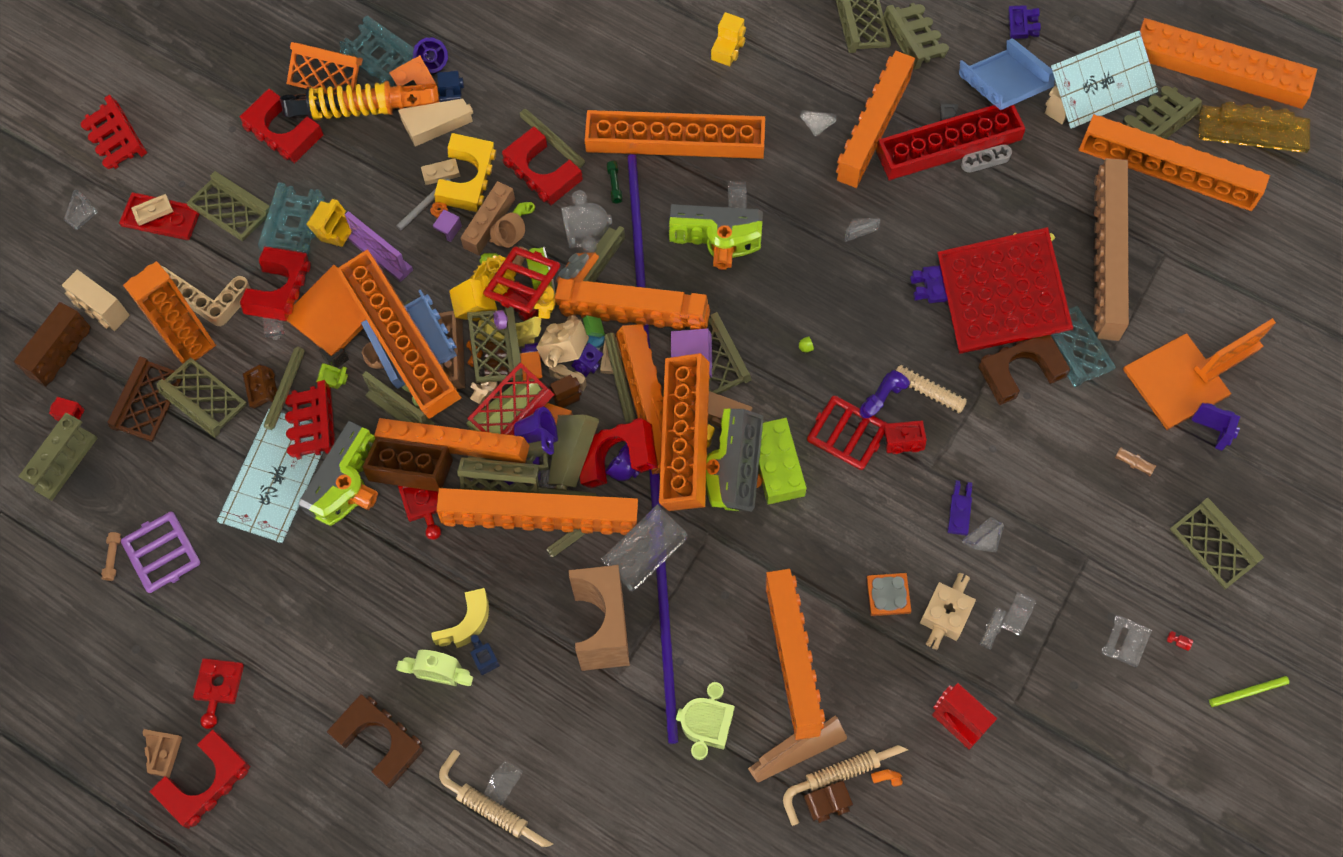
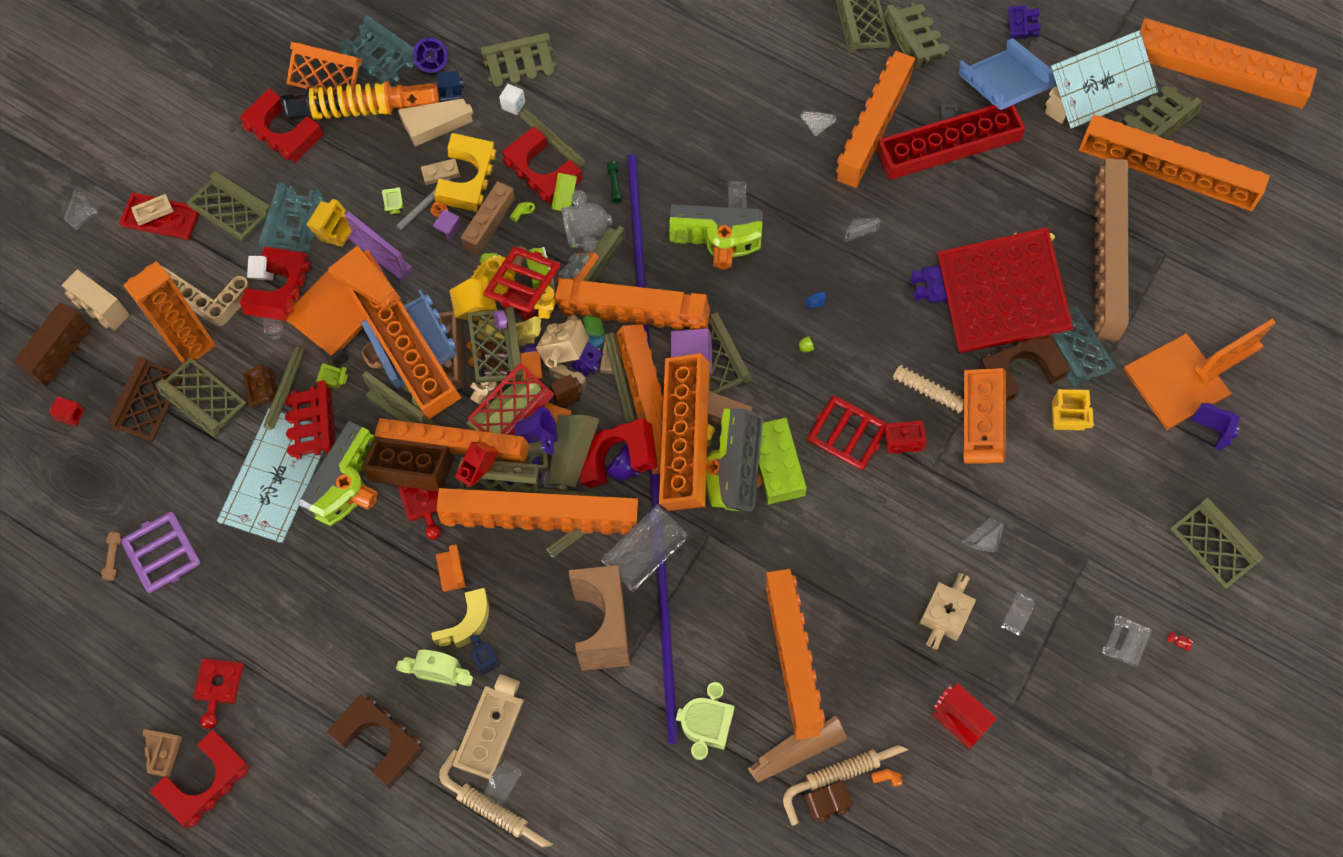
(65, 464): olive fence -> none
(119, 138): red fence -> none
(257, 269): none -> white panel
(363, 277): none -> orange slope
(393, 200): none -> lime bracket
(412, 70): orange plate -> none
(451, 569): none -> orange panel
(476, 463): none -> red slope
(488, 736): none -> tan hinge
(507, 230): medium nougat piece -> none
(512, 99): none -> white brick
(519, 49): none -> olive fence
(563, 191): none -> lime tile
(675, 134): orange brick -> none
(729, 39): yellow brick -> none
(816, 300): none -> blue tile
(888, 594): light grey piece -> none
(892, 382): dark purple piece -> none
(960, 510): dark purple hinge -> none
(981, 164): light grey beam -> none
(984, 416): none -> orange hinge
(993, 628): clear pin -> none
(1072, 410): none -> yellow plate
(1135, 461): medium nougat pin -> none
(1249, 691): lime bar -> none
(1255, 127): clear yellow plate -> none

